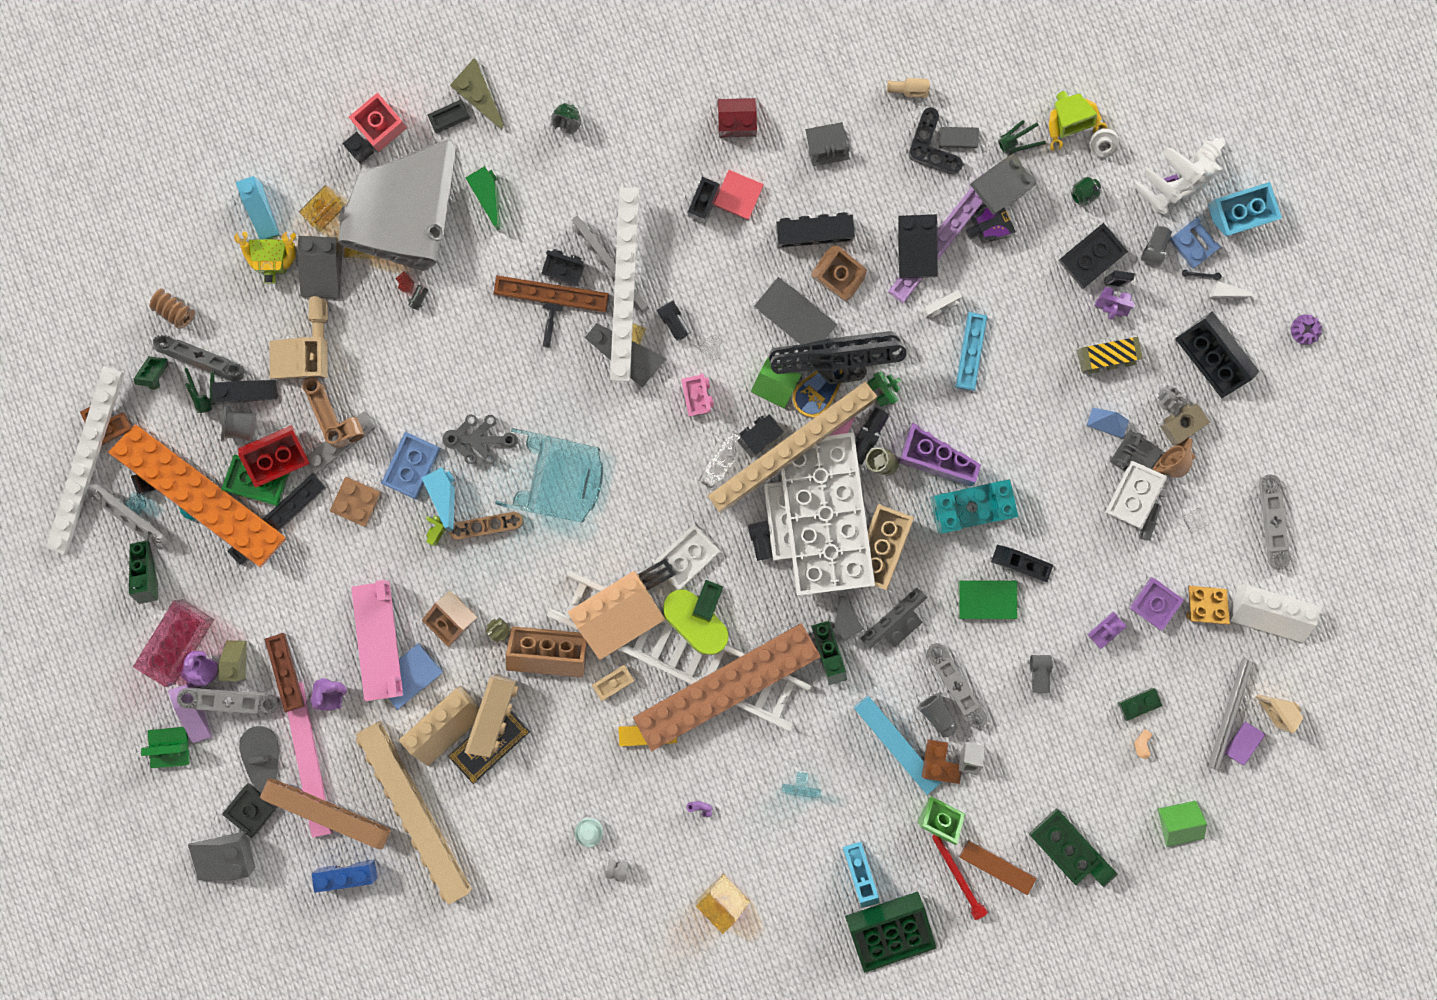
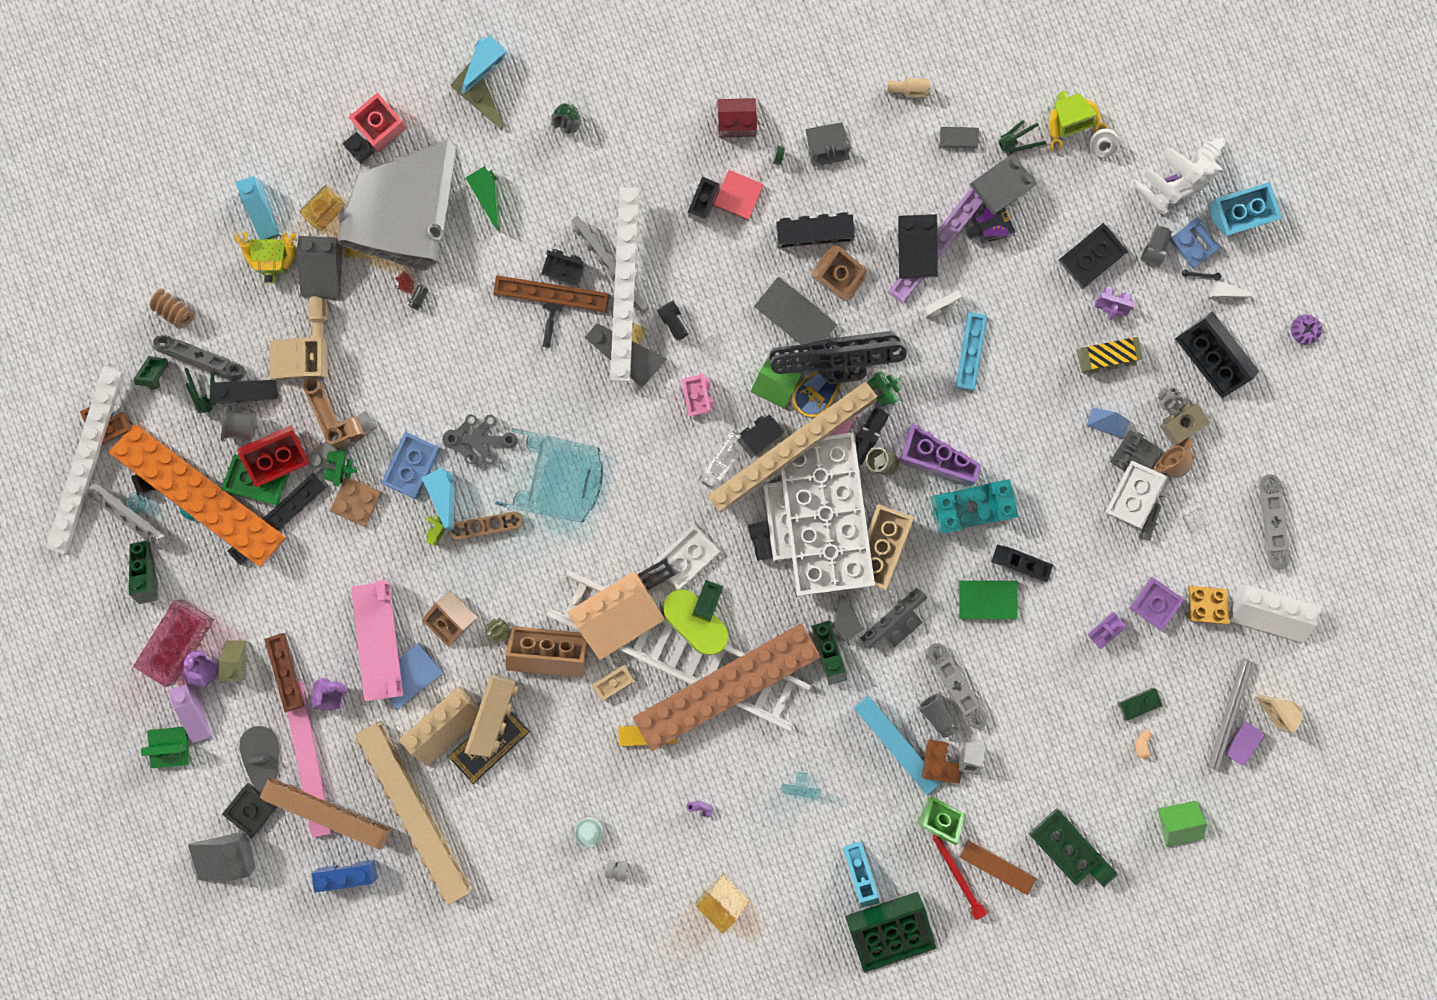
(213, 701): light grey piece -> none
(336, 475): none -> green hips
(448, 116): pearl dark grey tile -> none
(485, 58): none -> medium azure slope
(778, 156): none -> dark green tile
(924, 146): black beam -> none
(1041, 667): dark grey piece -> none
(1086, 191): dark green head -> none
(1119, 278): black tile -> none

